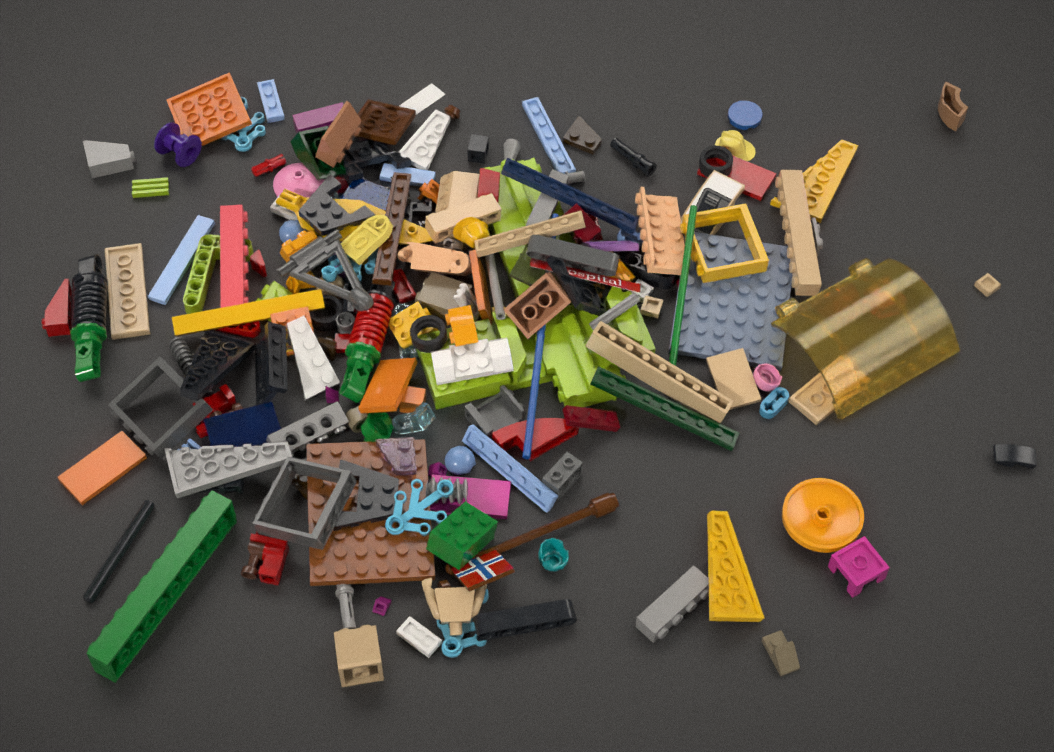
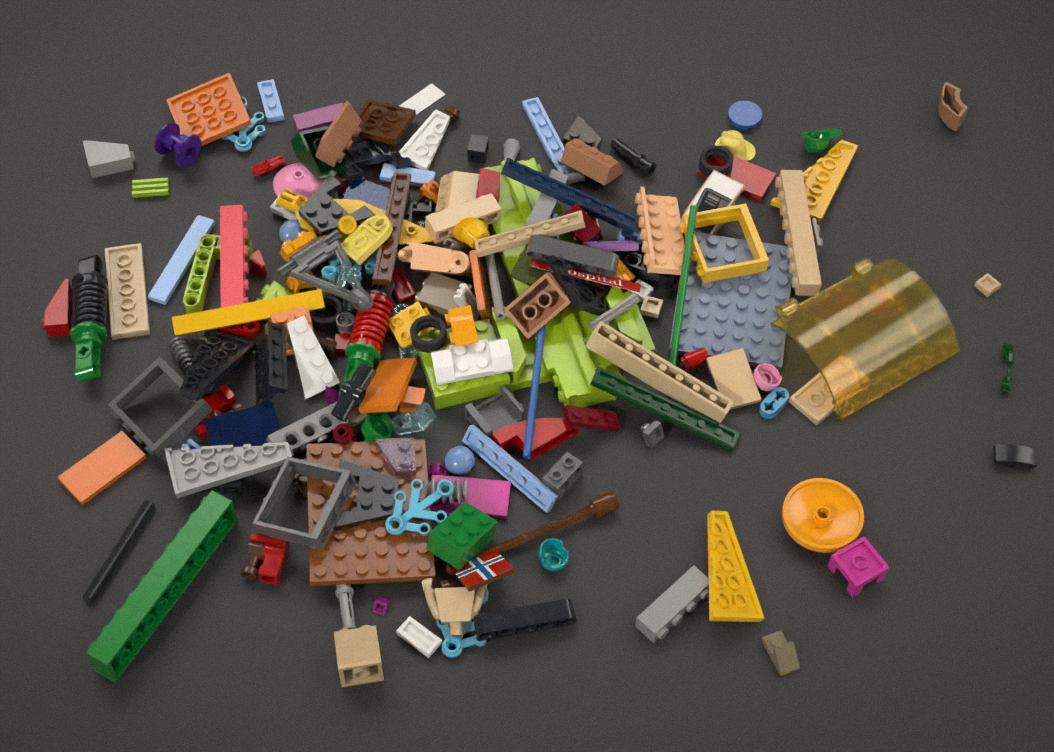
(344, 434): none -> dark red brick
(345, 274): none -> clear light blue tile
(347, 224): none -> yellow tile
(353, 392): none -> black piece
(591, 162): none -> nougat slope
(652, 433): none -> flat silver tile
(694, 359): none -> red cone
(820, 140): none -> green piece
(1007, 353): none -> dark green piece

